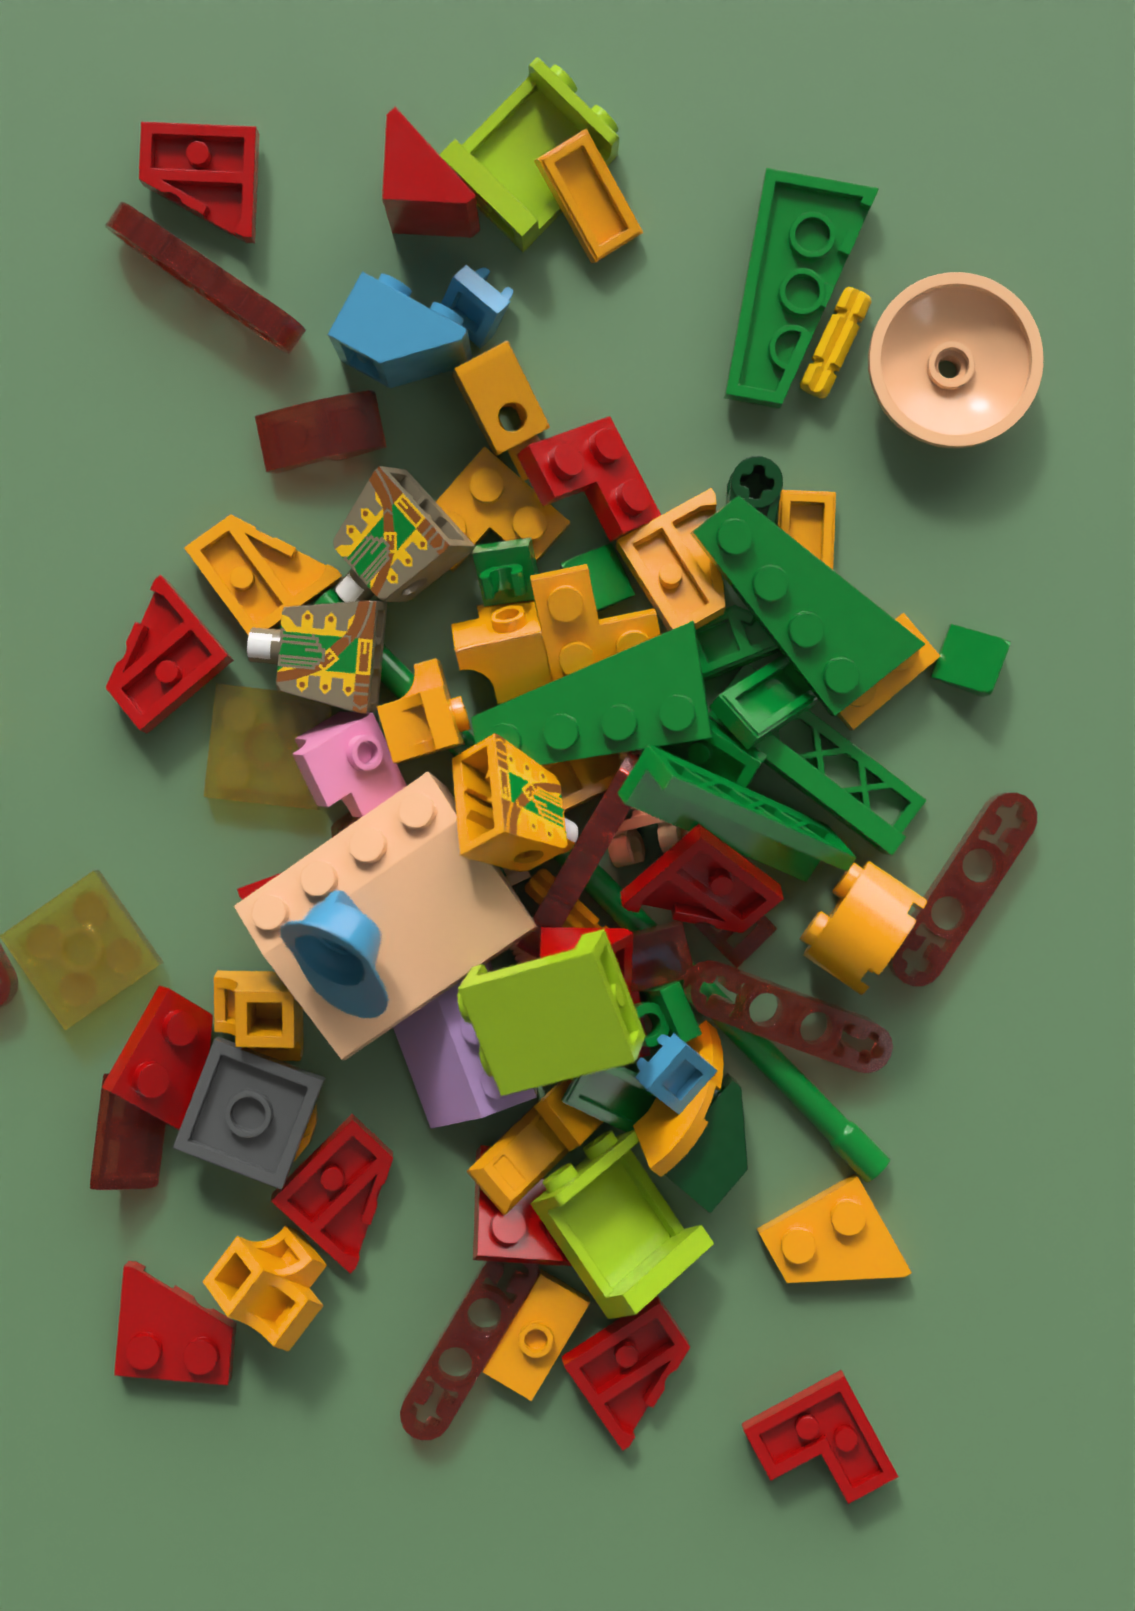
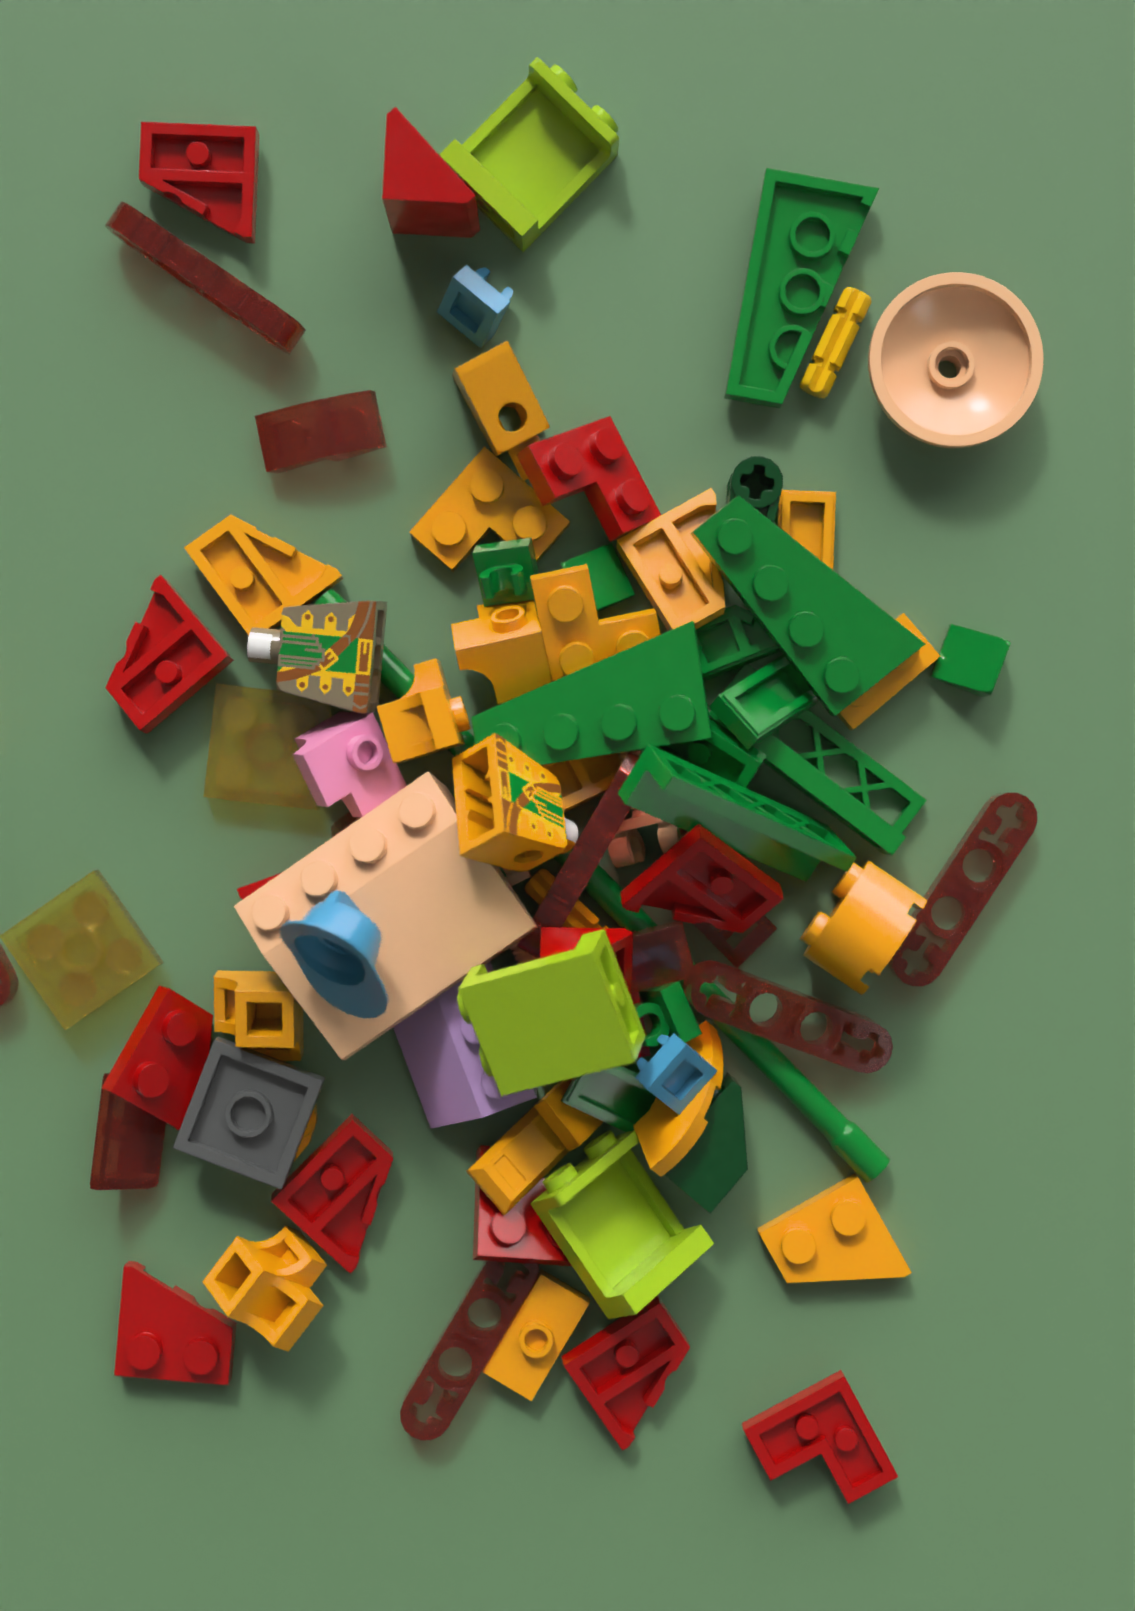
(395, 336): dark azure slope -> none
(396, 540): torso -> none
(588, 196): light orange tile -> none

